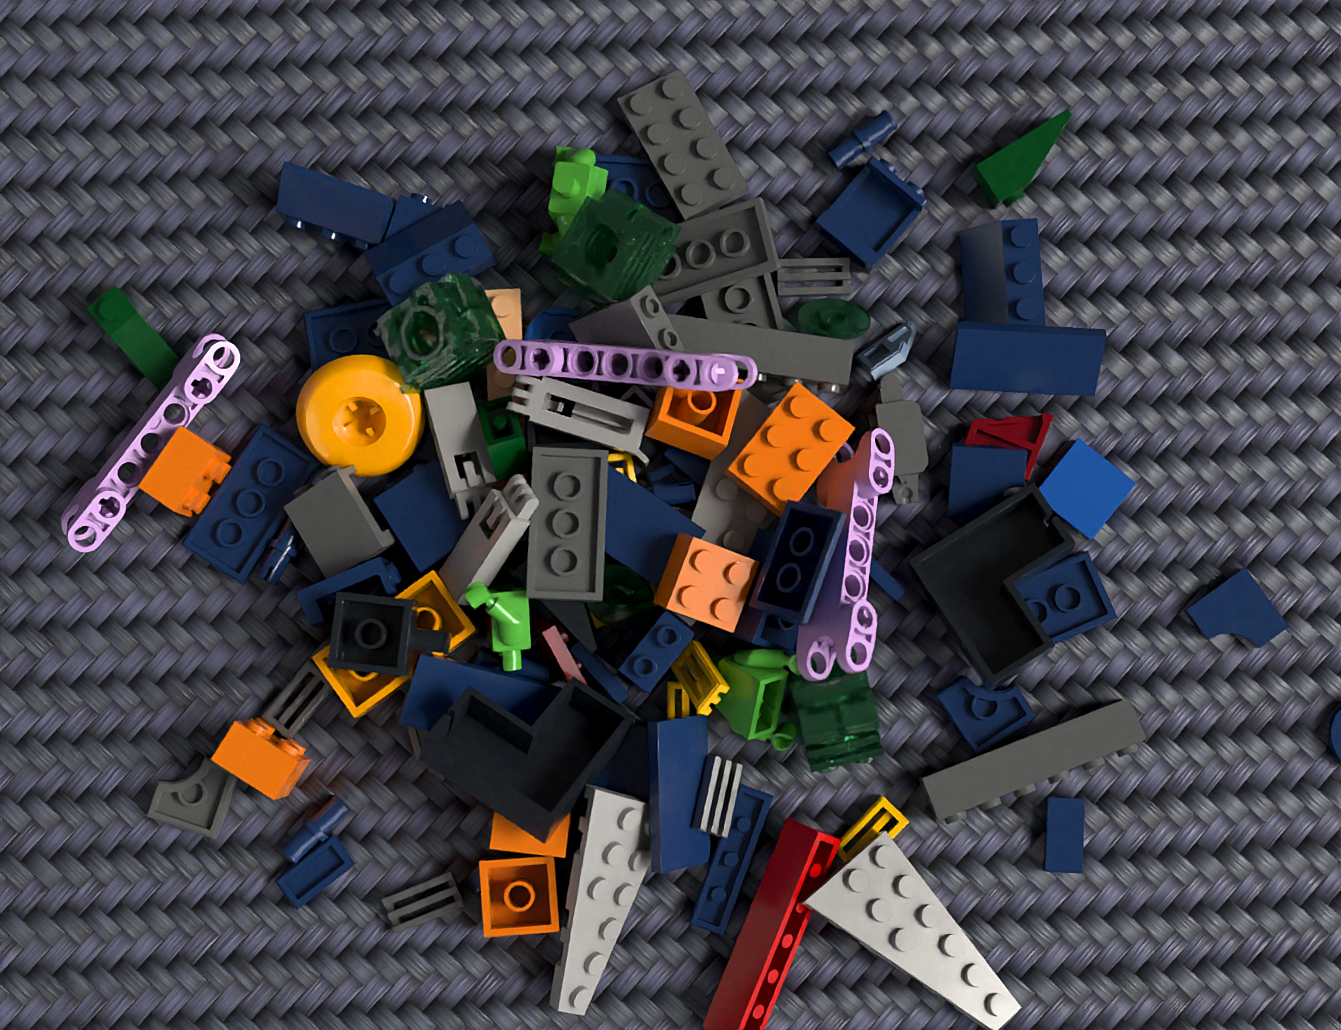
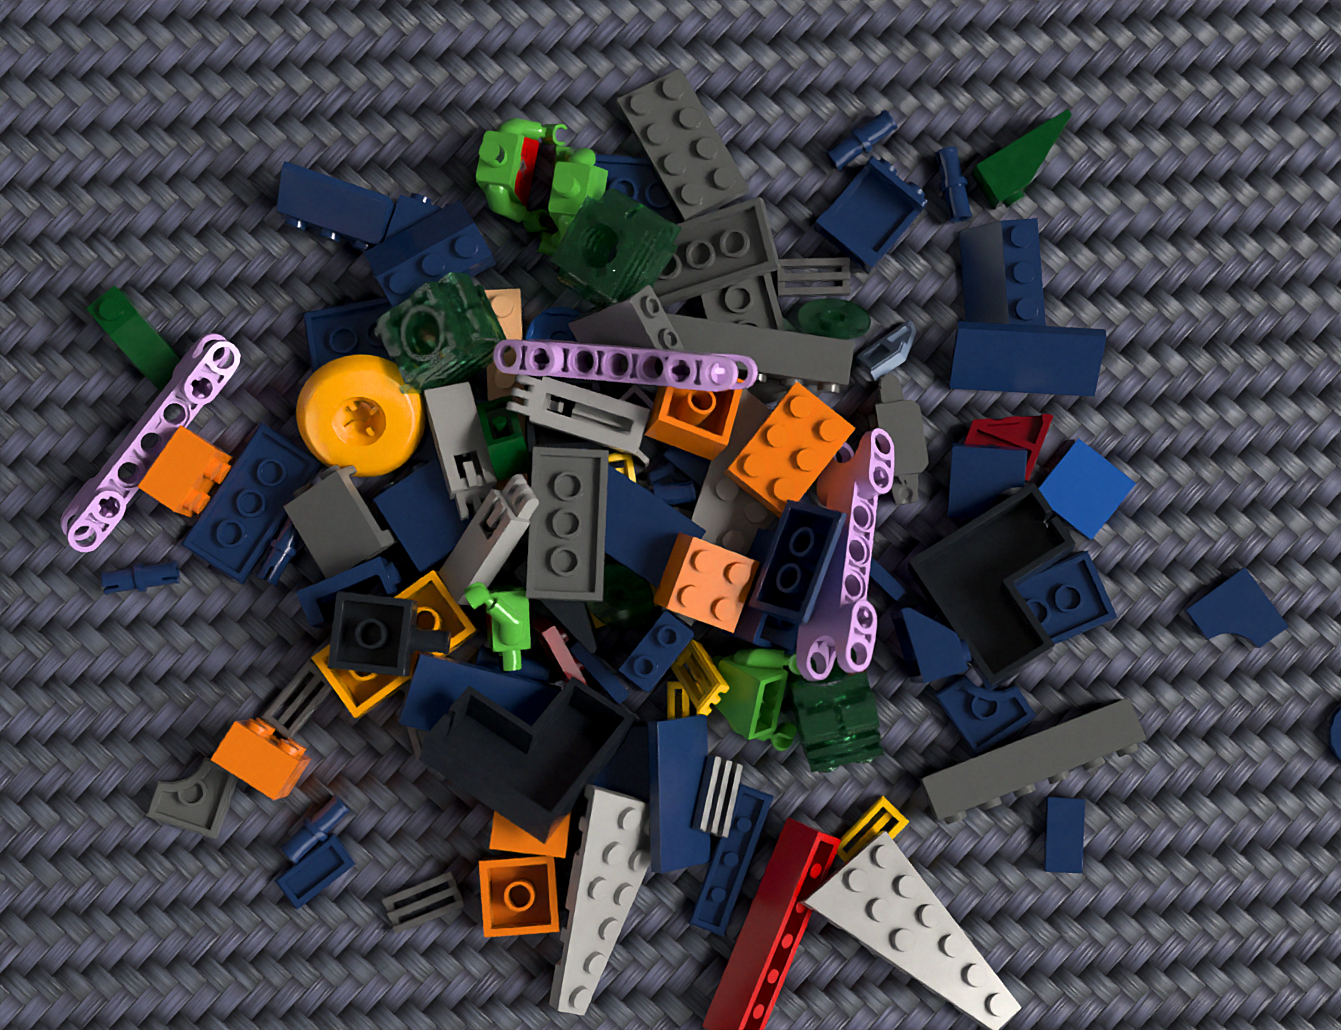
(140, 577): none -> dark blue pin
(508, 168): none -> bright green torso
(929, 647): none -> dark blue slope
(953, 184): none -> dark blue pin

